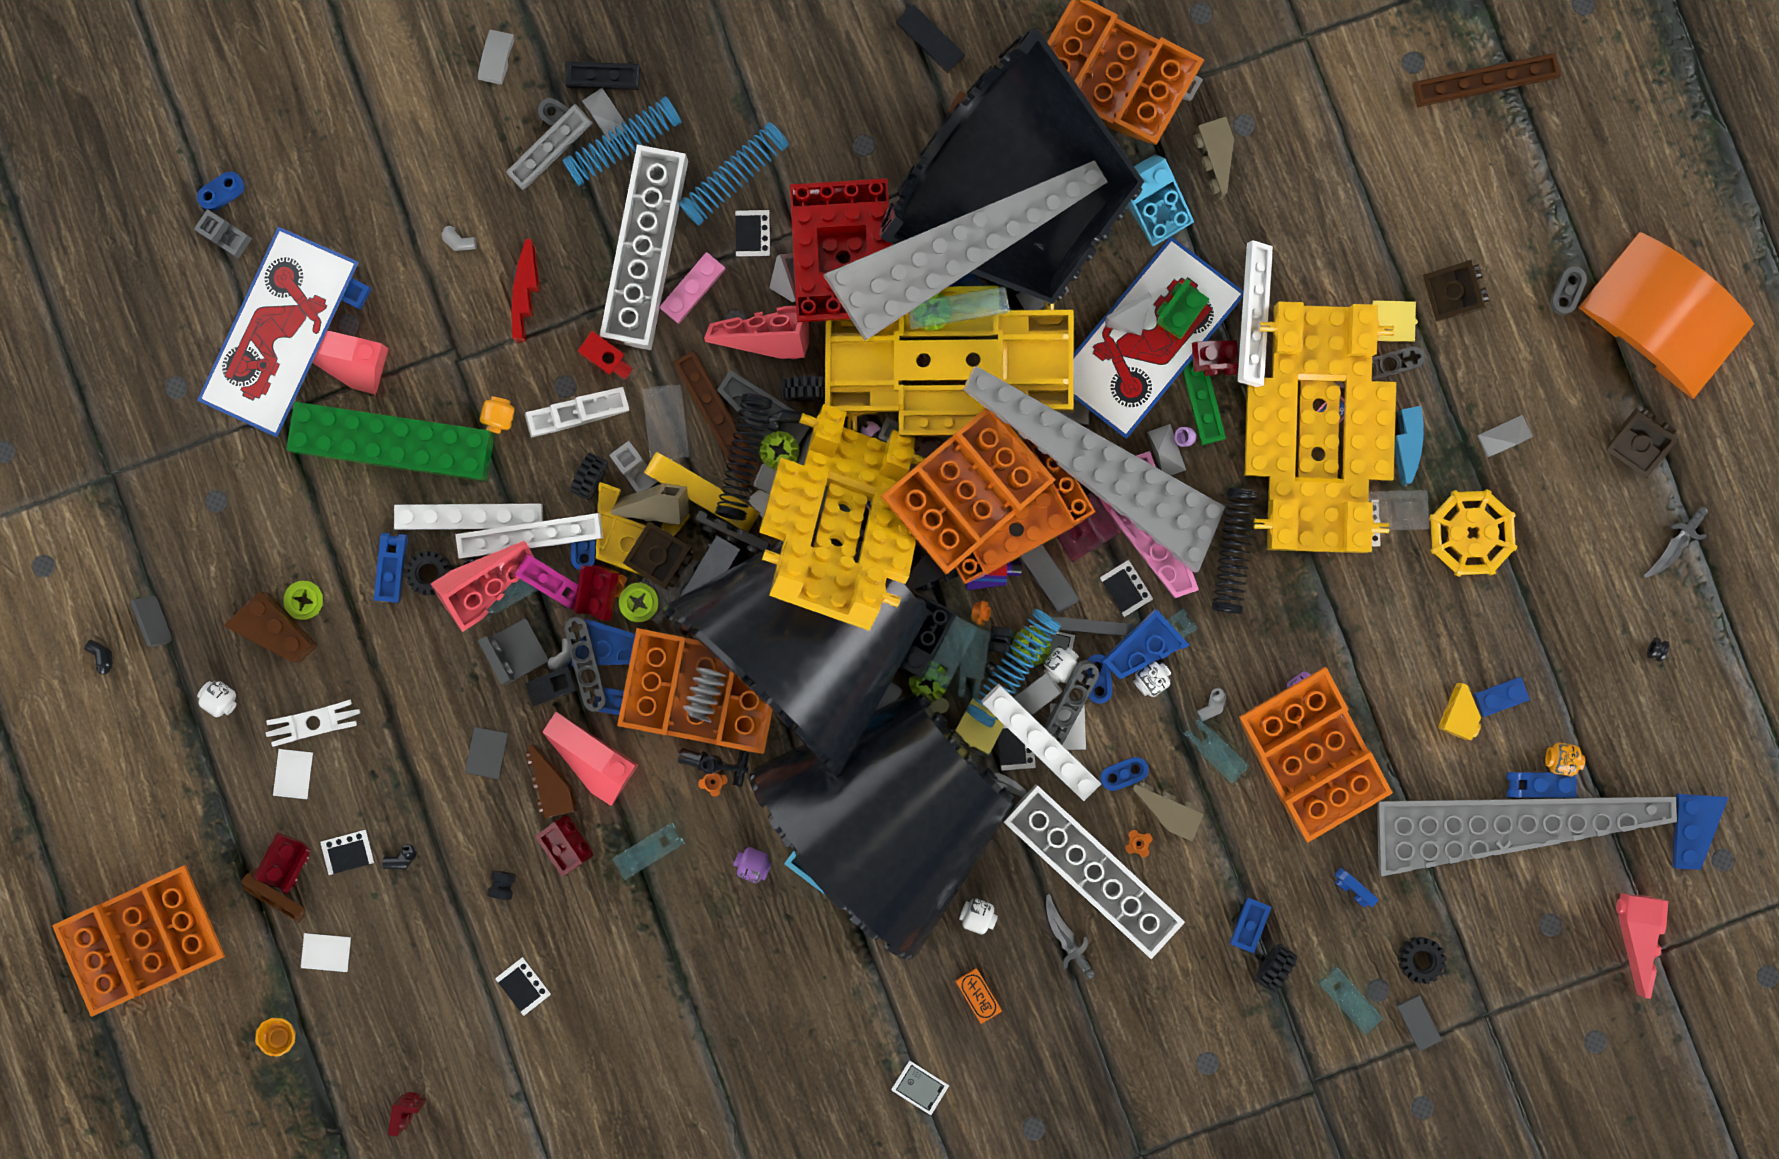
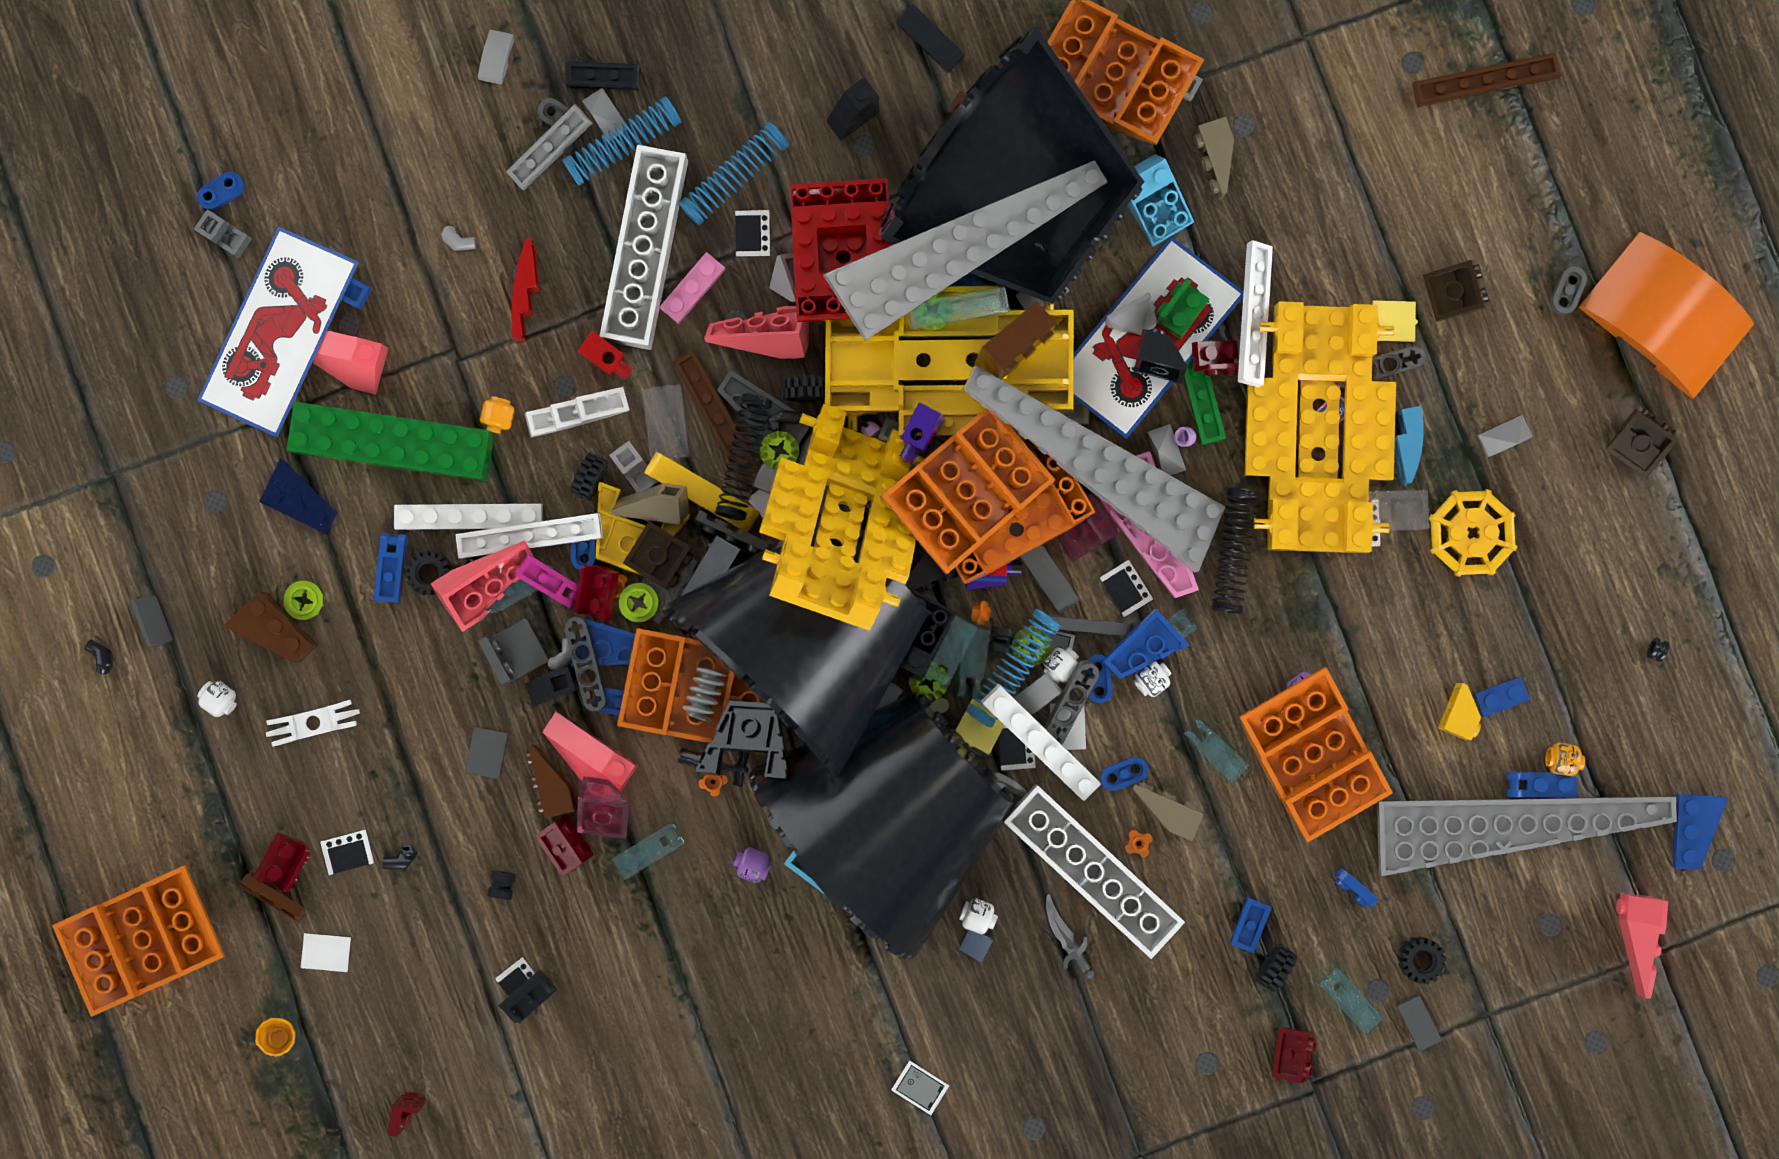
(292, 774): white sticker -> none
(297, 499): none -> clear blue wing
(528, 997): none -> black hinge
(602, 809): none -> clear pink slope
(748, 729): none -> black wing
(854, 109): none -> black slope
(923, 421): none -> dark purple torso
(976, 945): none -> sand blue slope
(978, 995): orange tile -> none
(990, 667): black arm -> none
(1016, 342): none -> reddish brown wedge
(1160, 357): none -> black slope
(1215, 705): light grey arm -> none
(1294, 1054): none -> dark red bracket
(1678, 543): piece -> none

